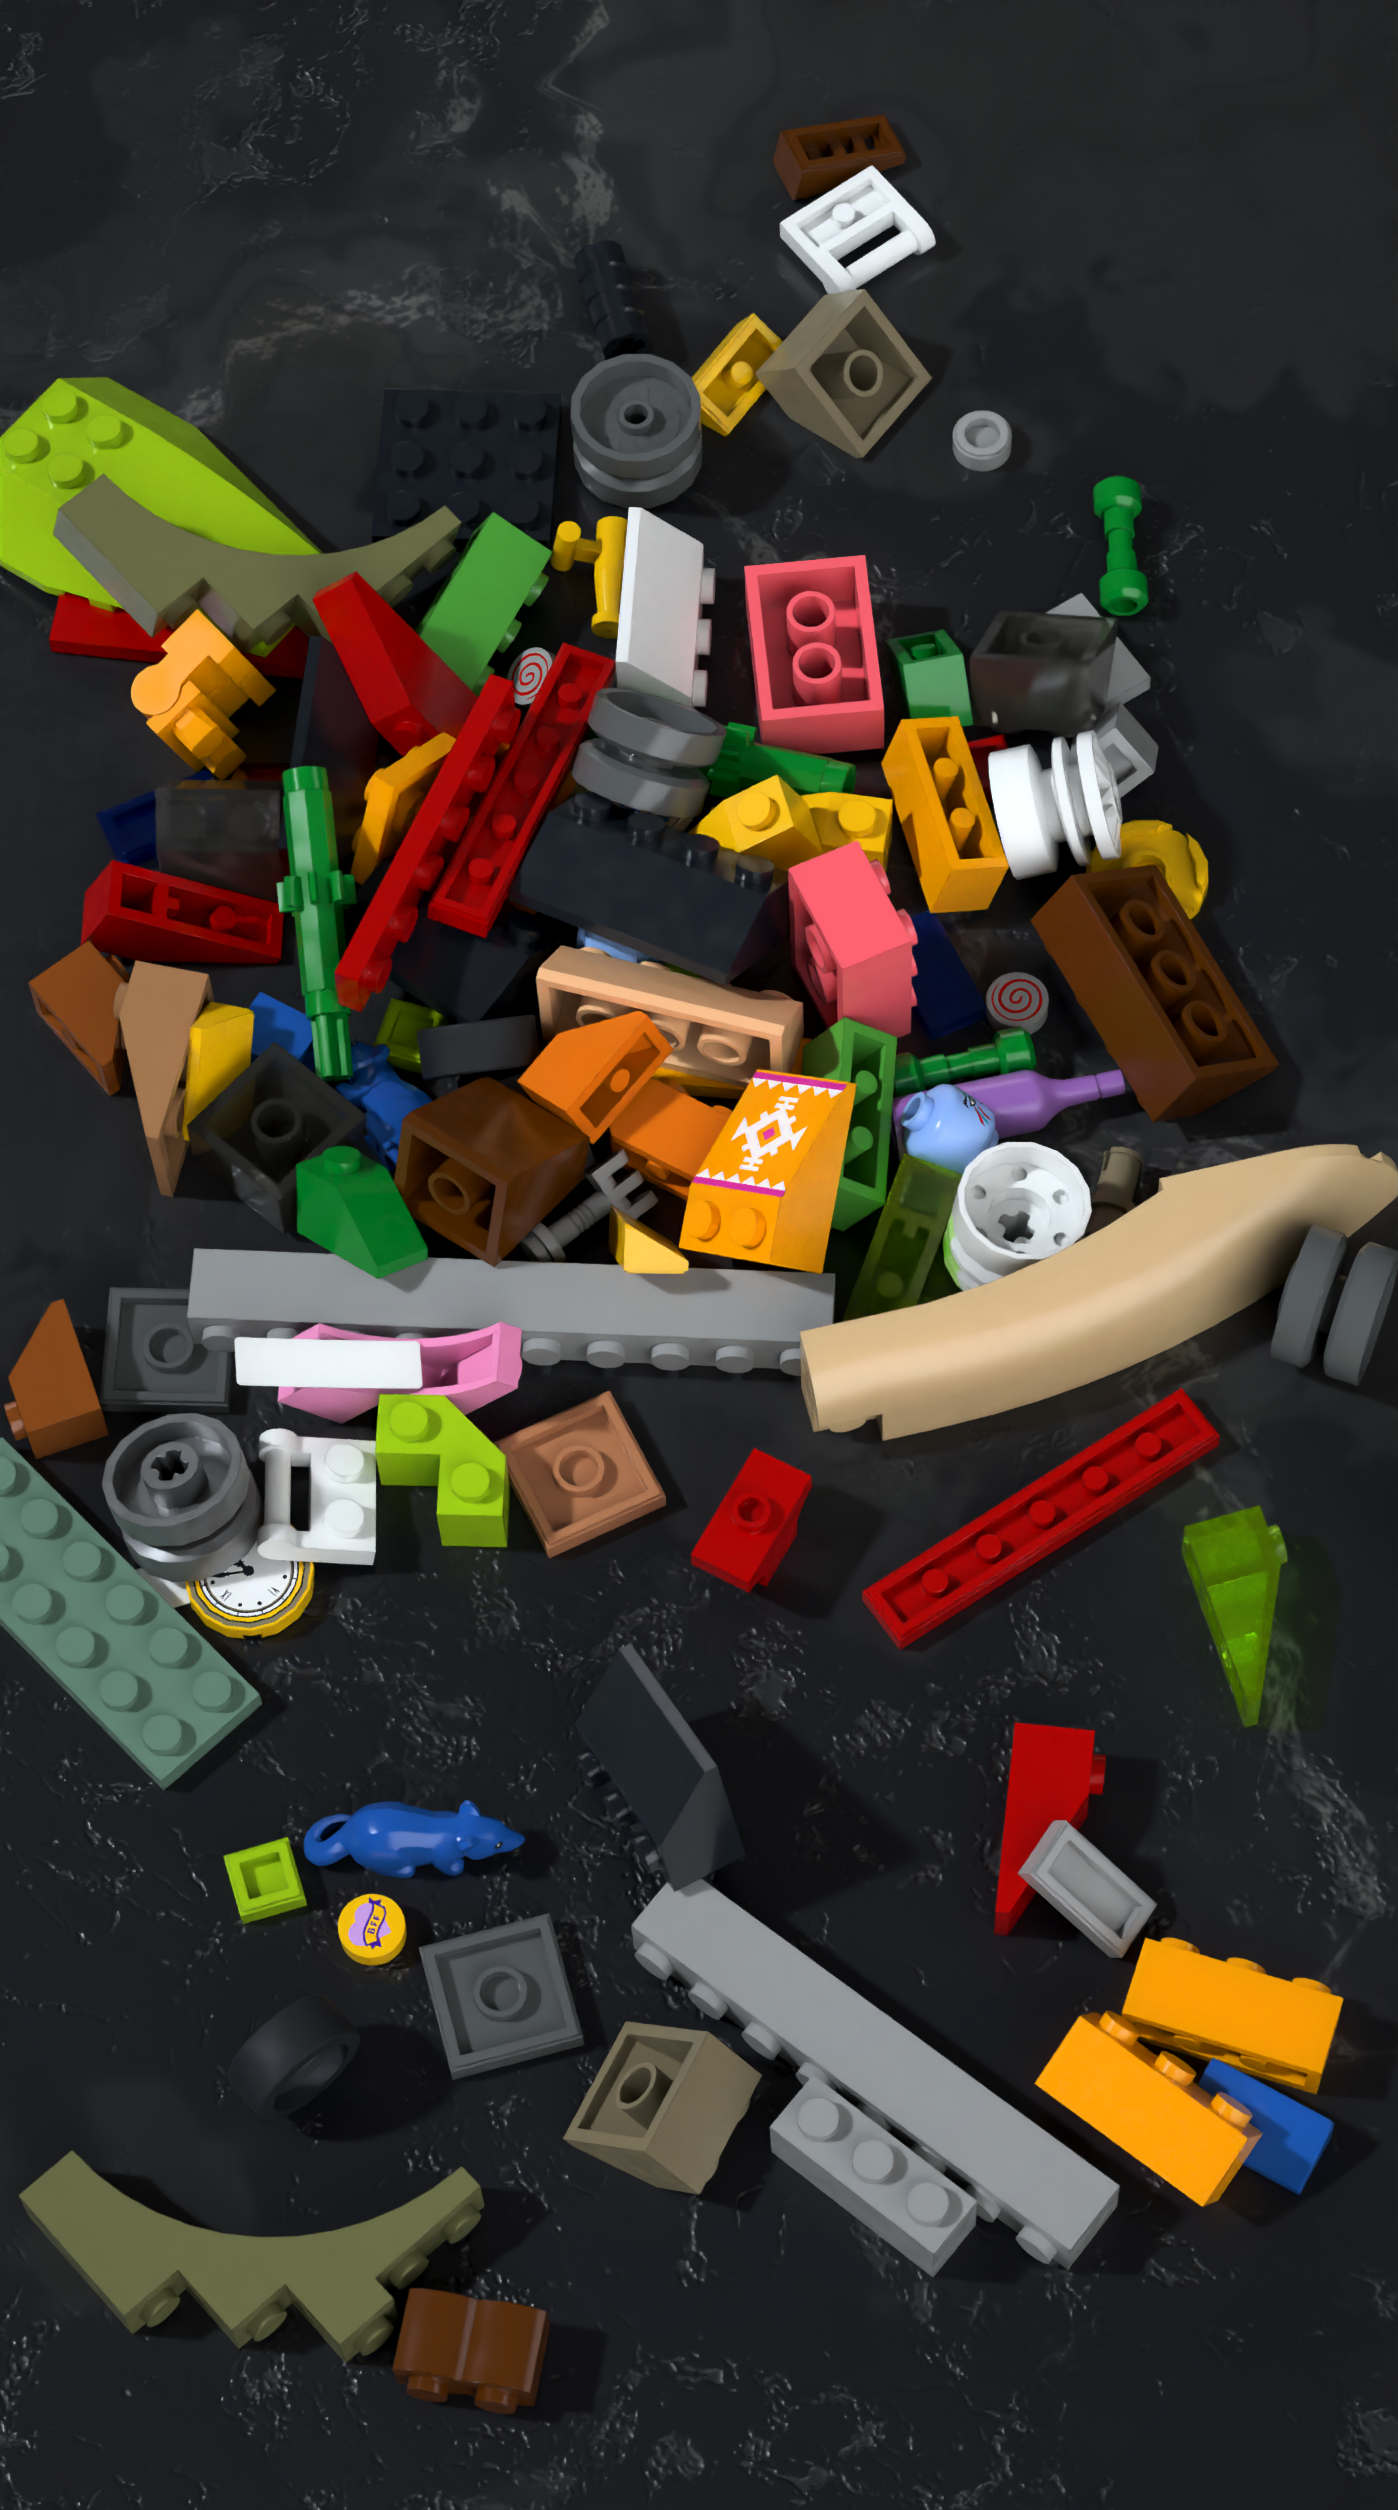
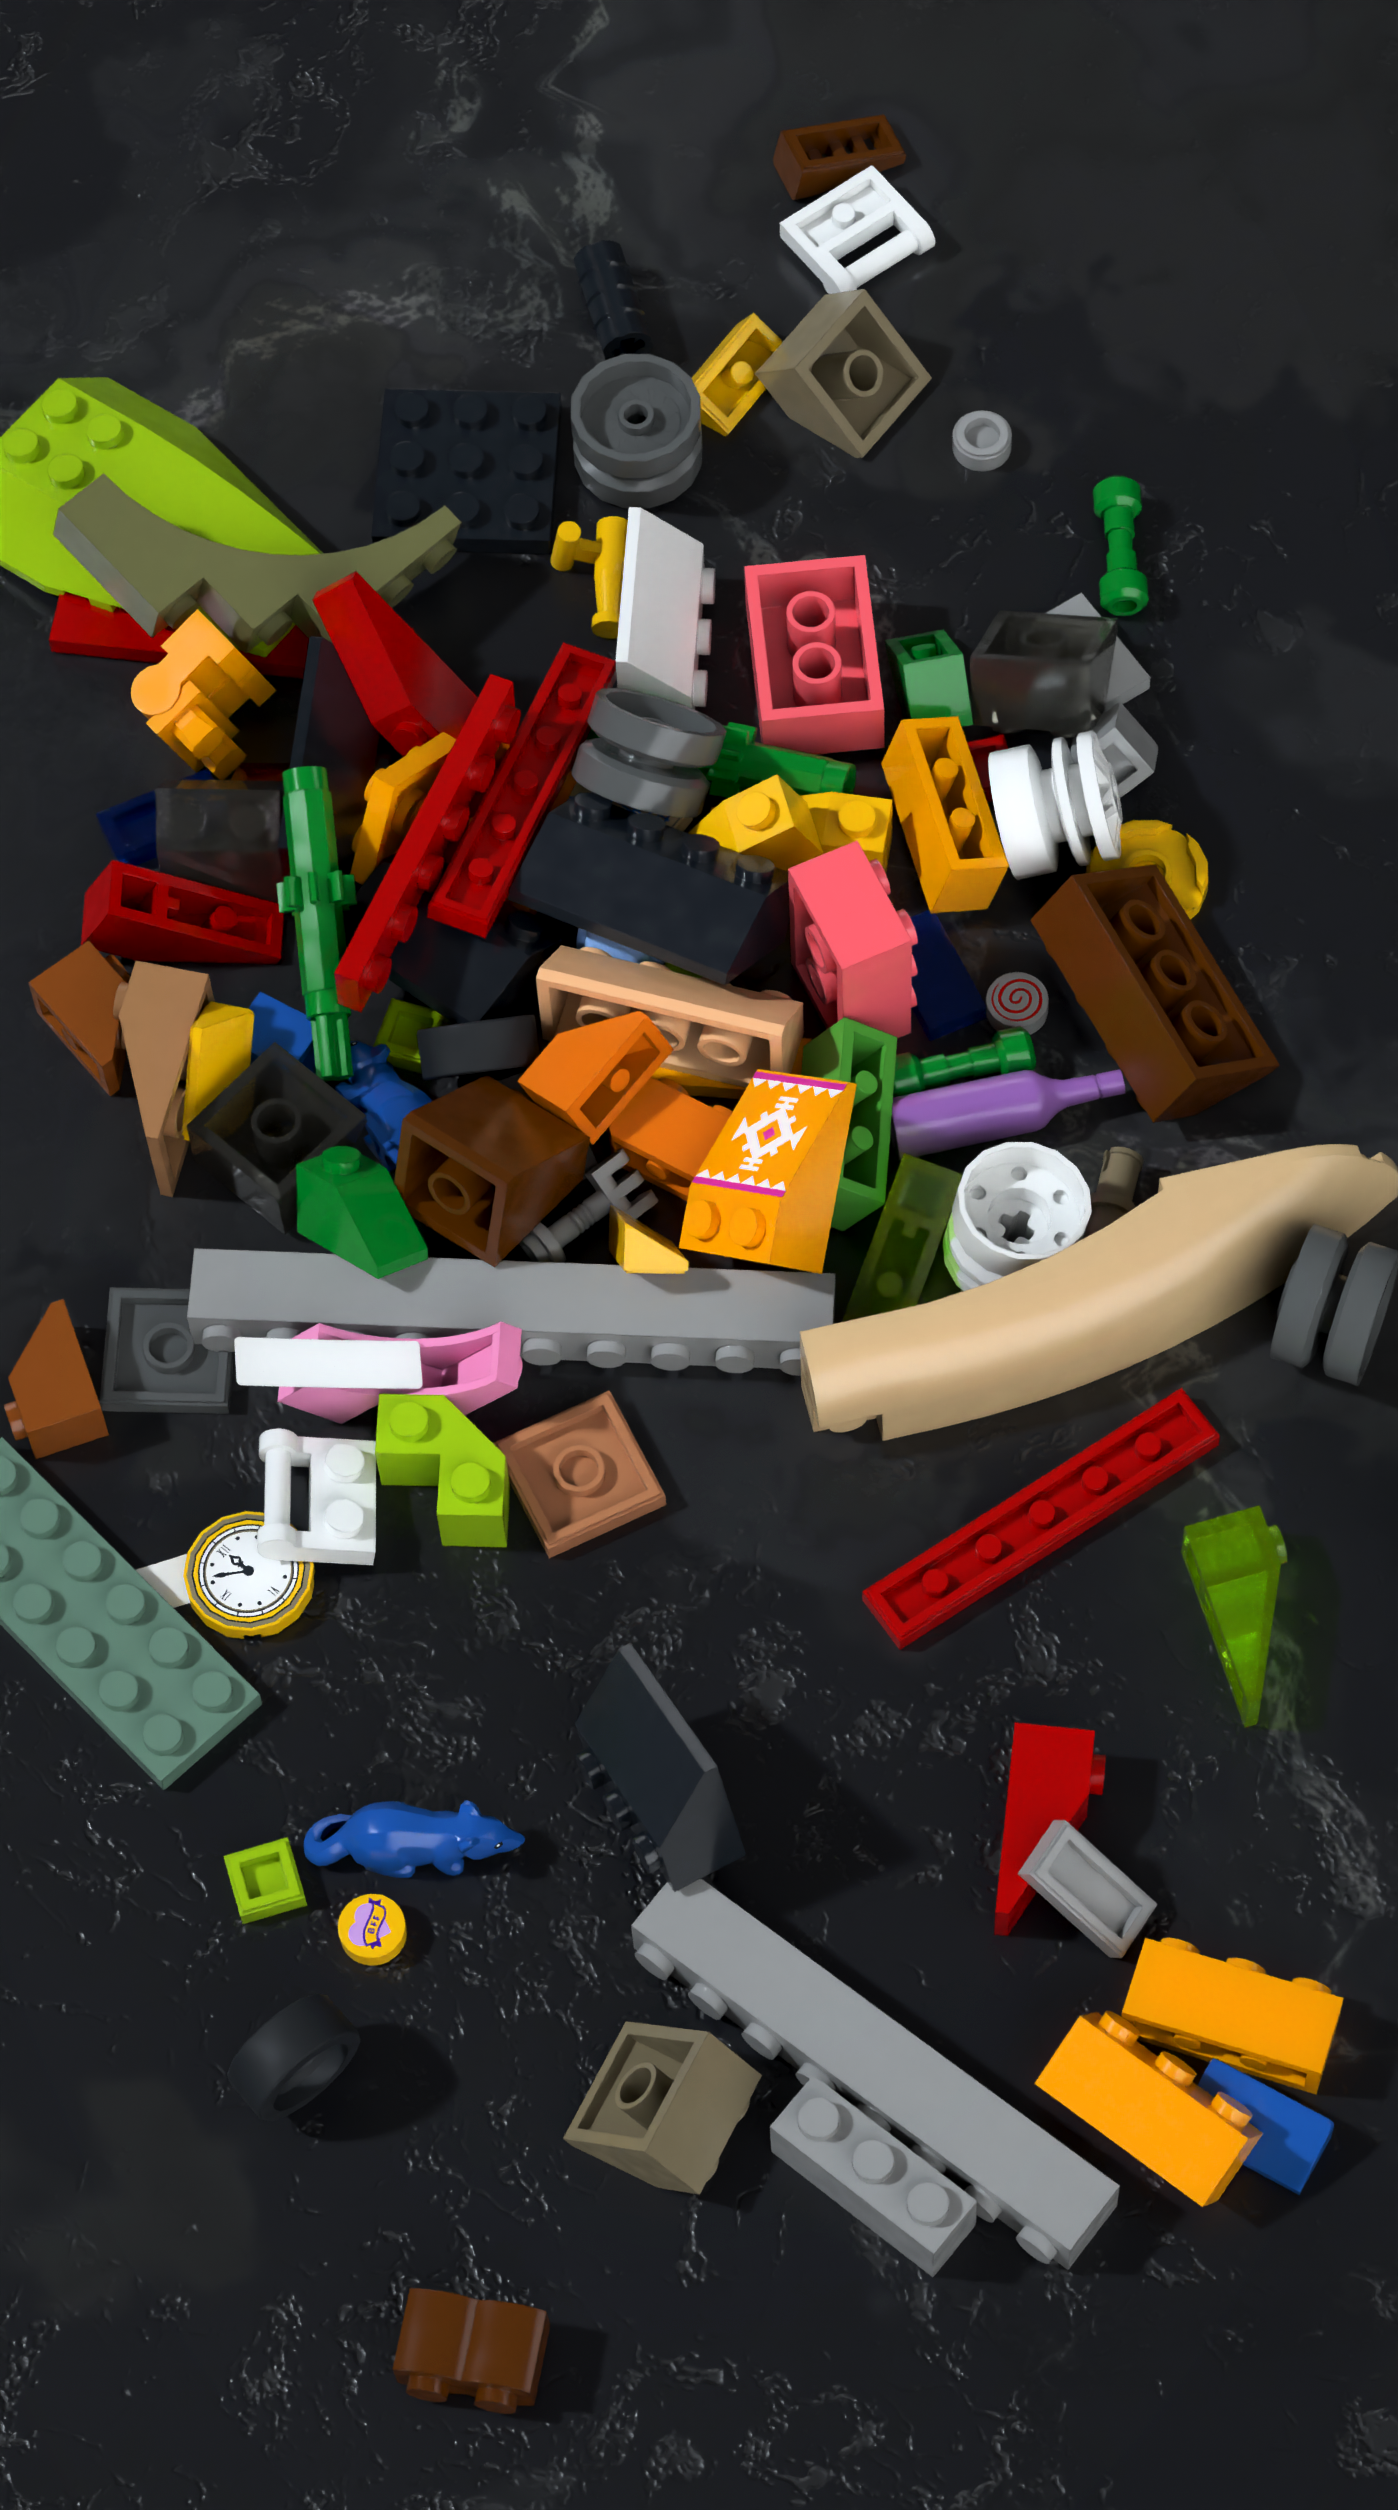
(183, 1497): flat silver wheel -> none
(245, 2282): olive arch -> none
(481, 598): bright green brick -> none
(501, 1996): dark grey tile -> none
(528, 674): light grey tile -> none
(754, 1522): red brick -> none
(948, 1127): light blue head -> none

